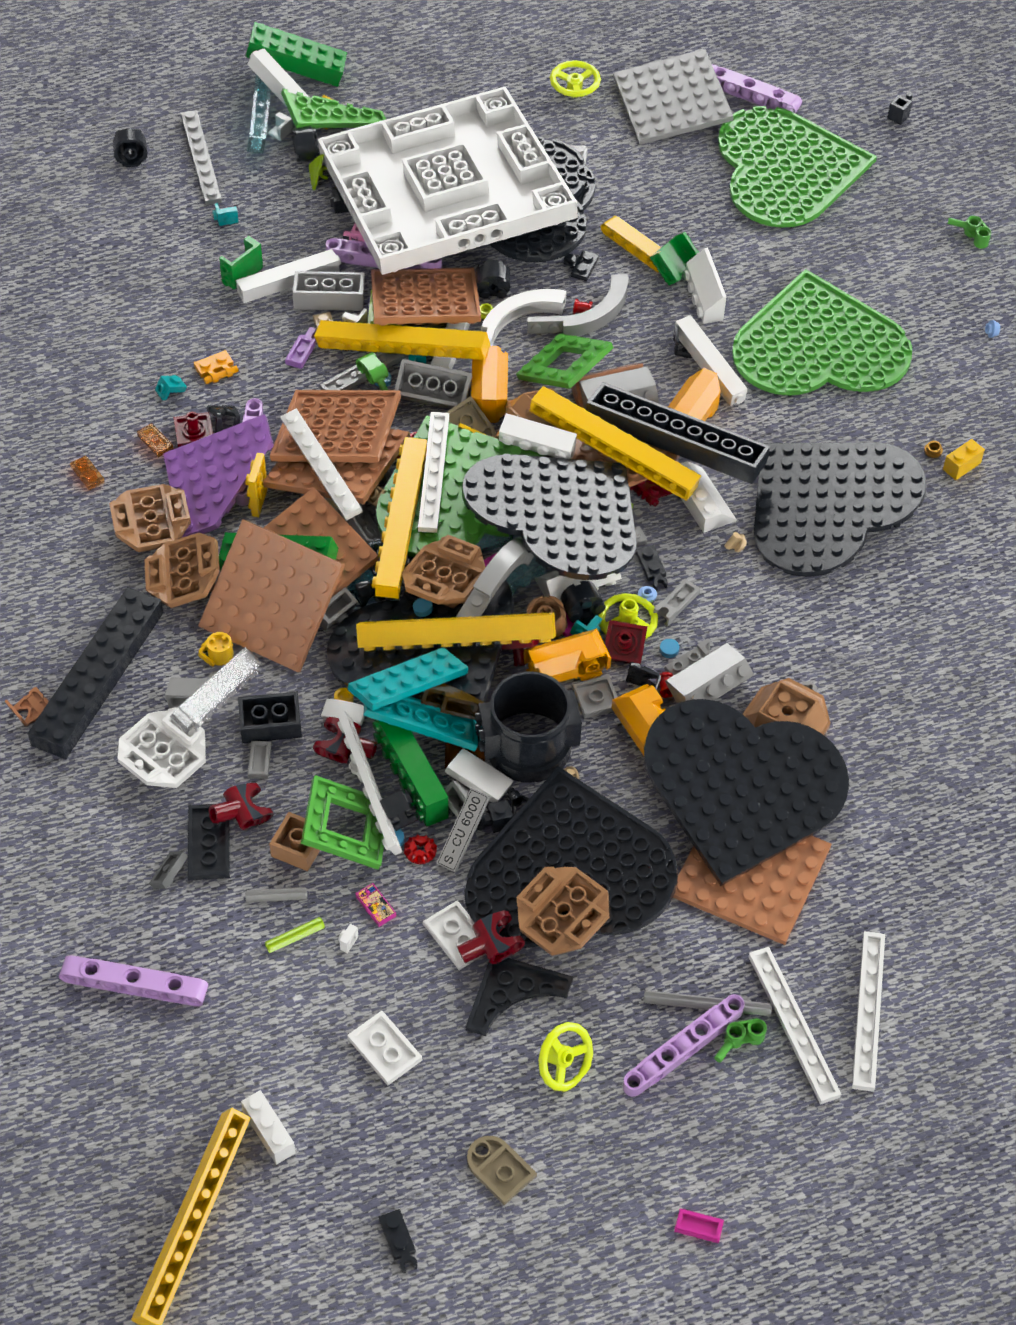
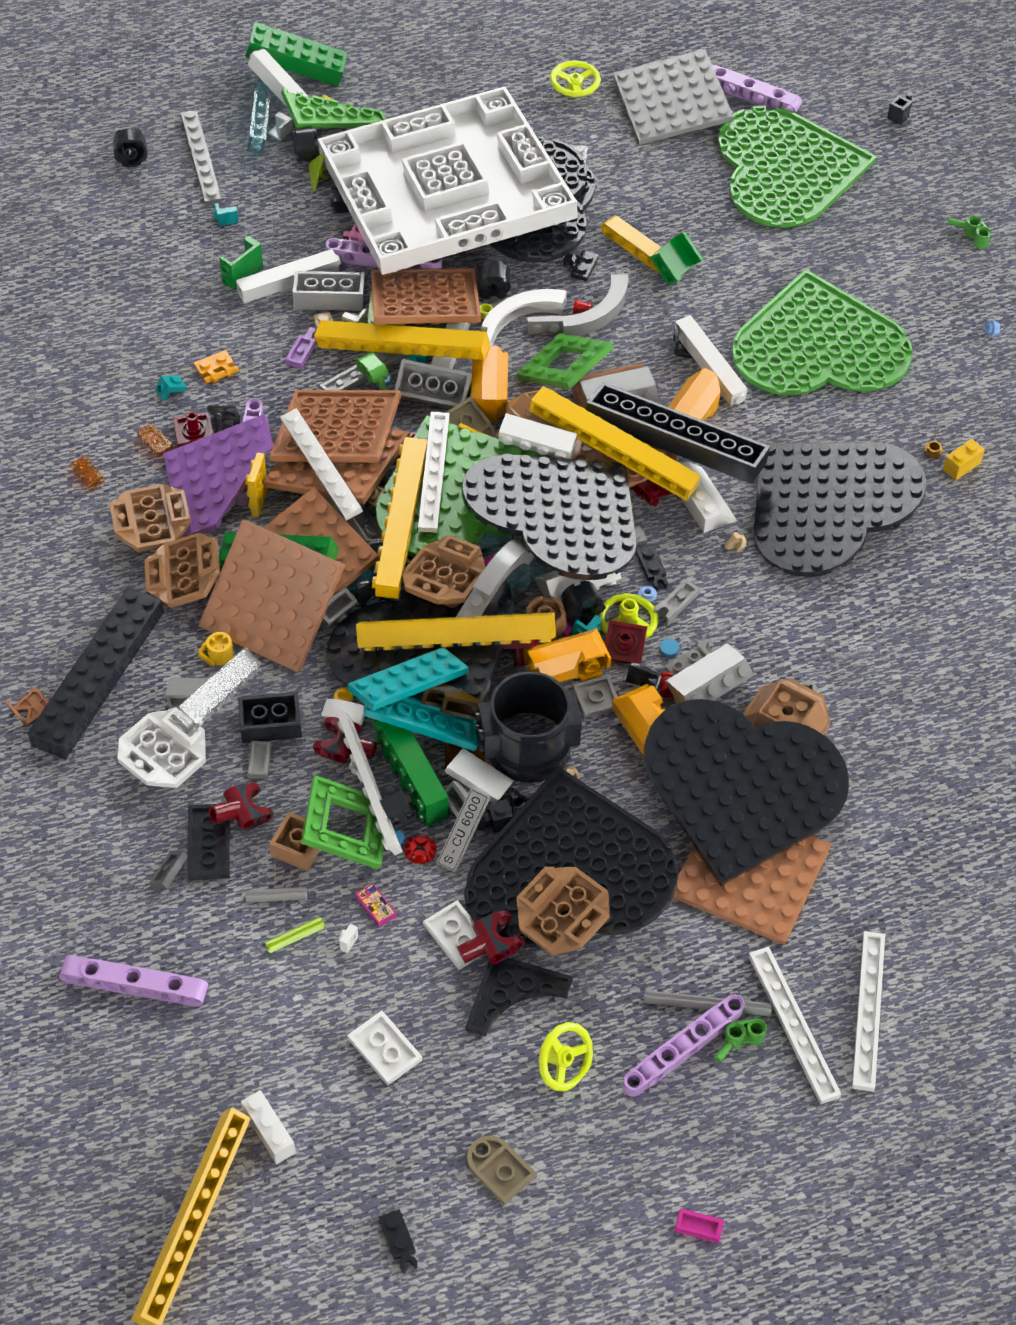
(422, 607): dark azure tile -> none
(705, 287): white slope -> none

